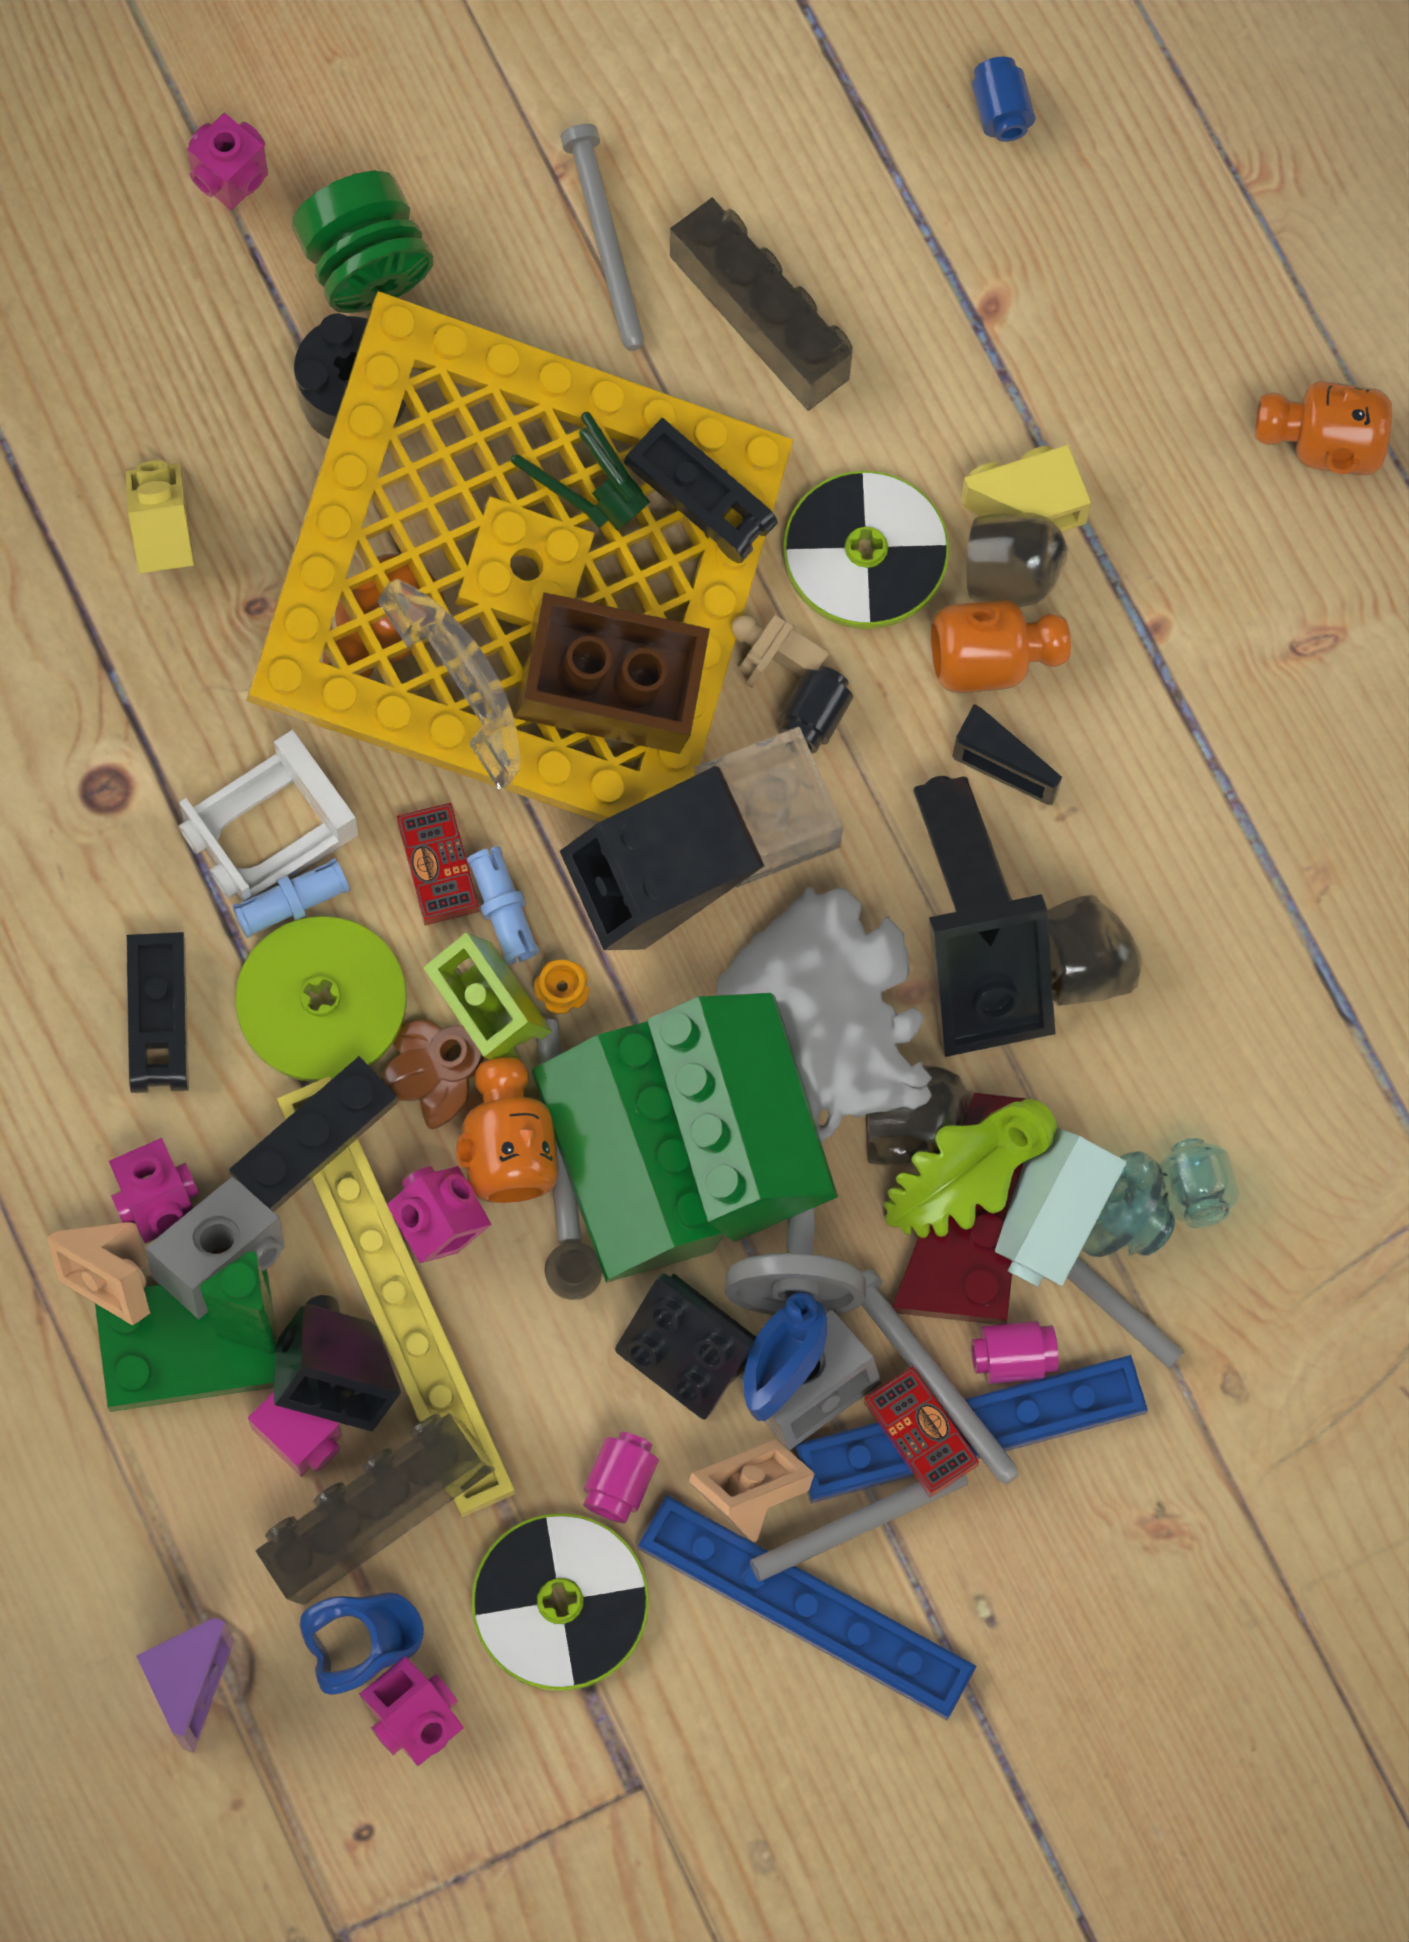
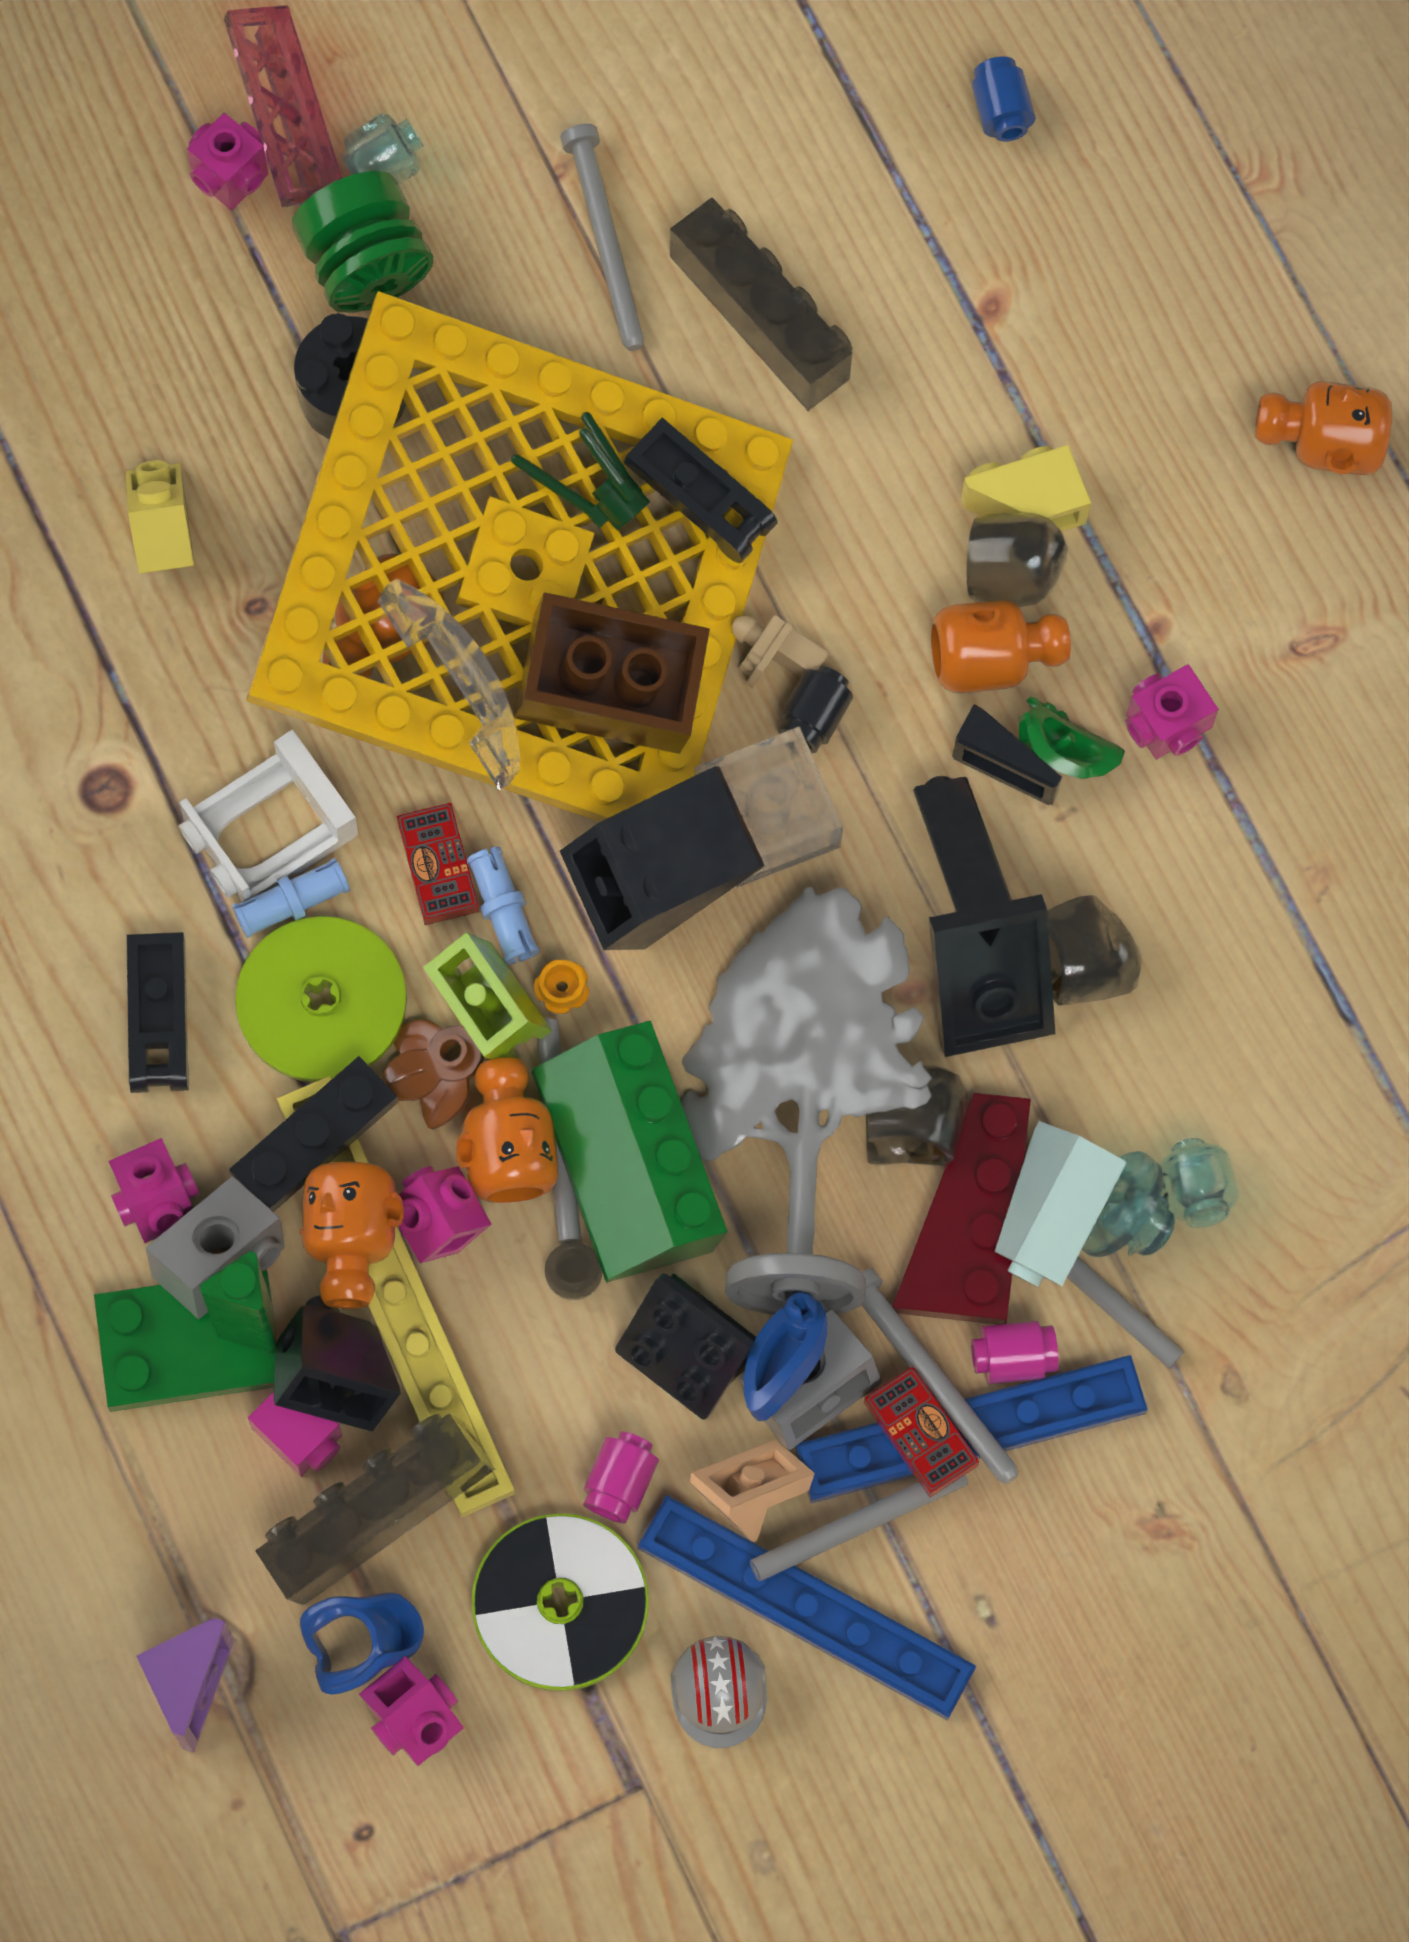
(104, 1267): light nougat slope -> none
(291, 98): none -> clear pink fence
(348, 1226): none -> orange piece
(383, 146): none -> clear light blue head
(719, 1690): none -> light grey helmet
(742, 1111): green slope -> none
(833, 575): piece -> none
(970, 1169): lime plant -> none
(1066, 745): none -> green hat
(1170, 713): none -> dark pink brick

